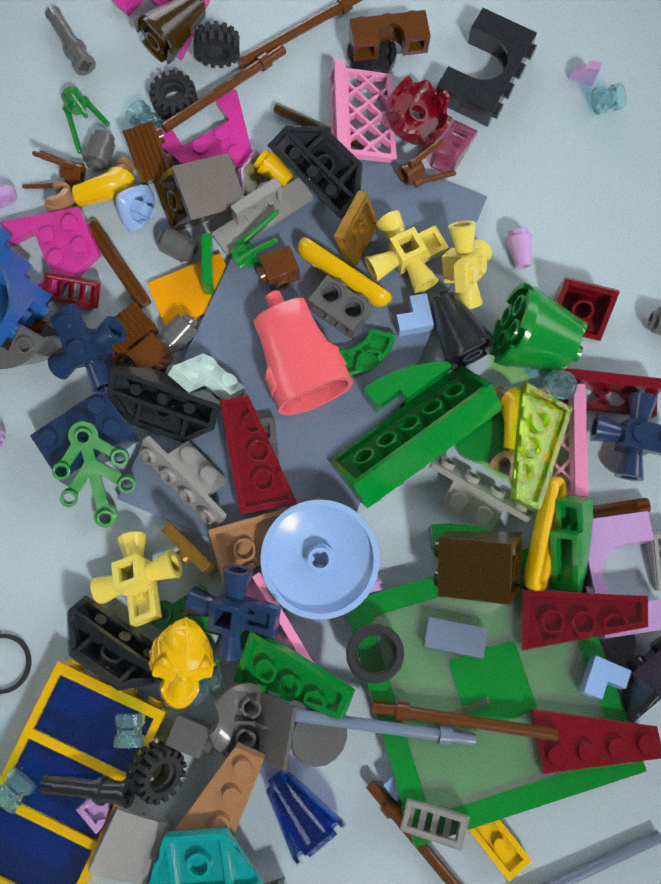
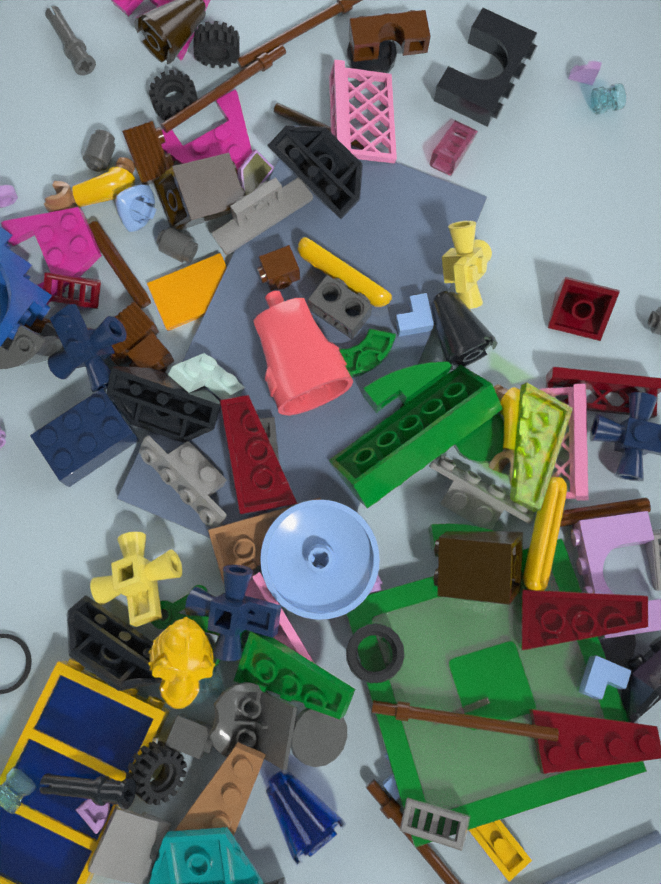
(71, 171): reddish brown plant -> none
(76, 104): green plant -> none
(92, 469): green plant -> none
(129, 737): clear light blue wheel -> none
(140, 113): clear light blue wheel -> none
(178, 332): dark grey brick -> none
(188, 551): pearl gold plate -> none
(207, 263): green tile -> none
(244, 253): green plant -> none
(271, 167): yellow cone -> none
(356, 229): pearl gold plate -> none
(407, 252): light yellow brick -> none
(412, 170): reddish brown plant -> none
(427, 102): dark red plate -> none
(443, 734): sand blue bar -> none
(455, 637): sand blue tile -> none
(520, 244): lavender cone -> none
(537, 332): green cone -> none
(565, 385): clear light blue wheel -> none
(571, 542): green slope -> none

